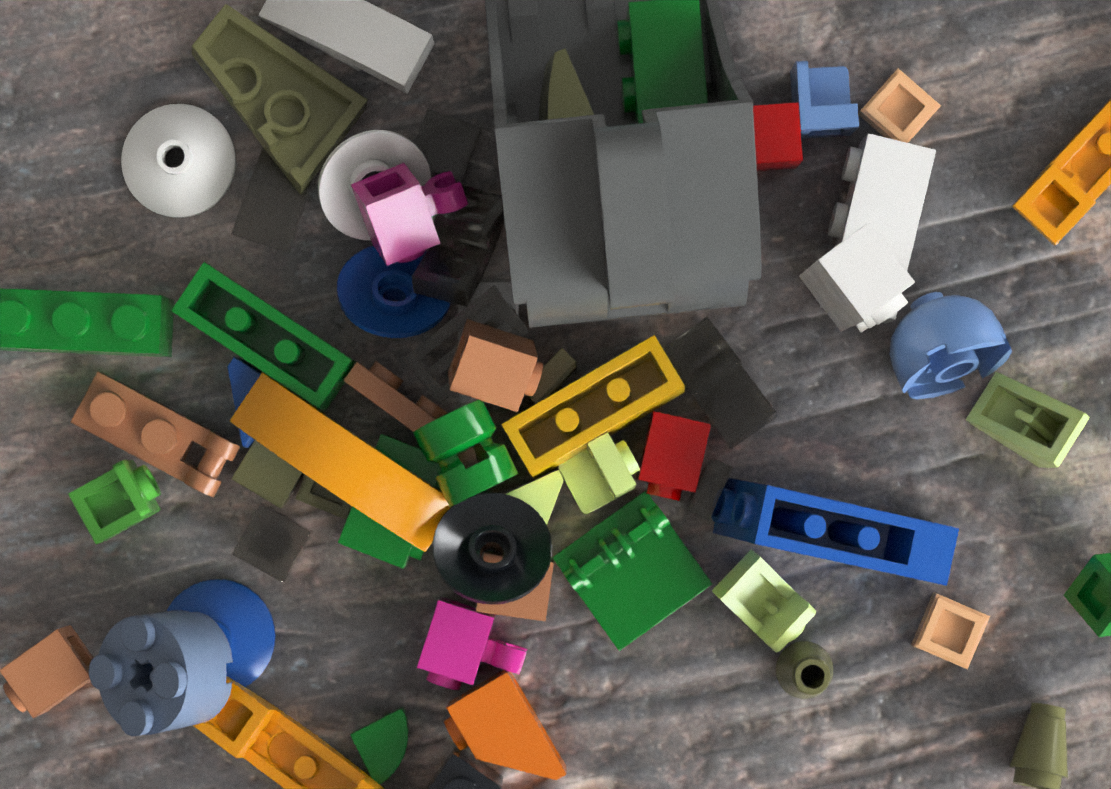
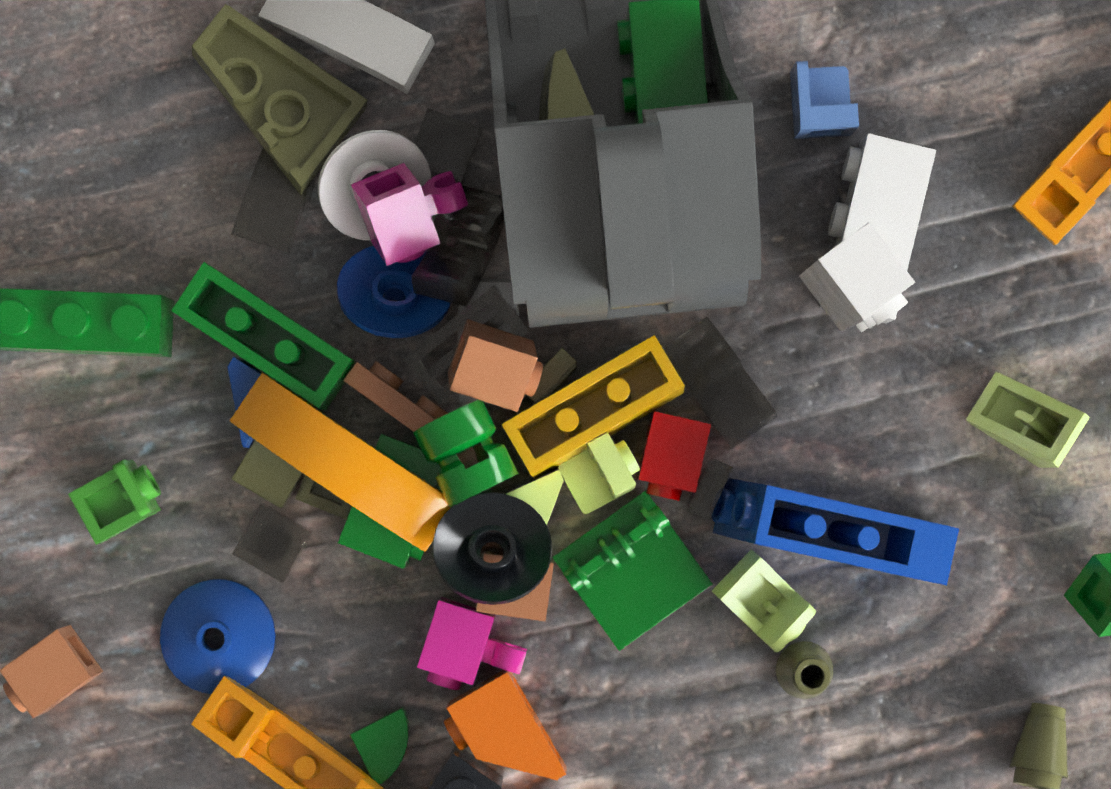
(153, 432): nougat plate -> none
(163, 671): sand blue brick -> none
(200, 178): white dish -> none
(777, 136): red panel -> none
(899, 108): light nougat tile -> none
(944, 342): medium blue cylinder -> none
(950, 630): light nougat tile -> none

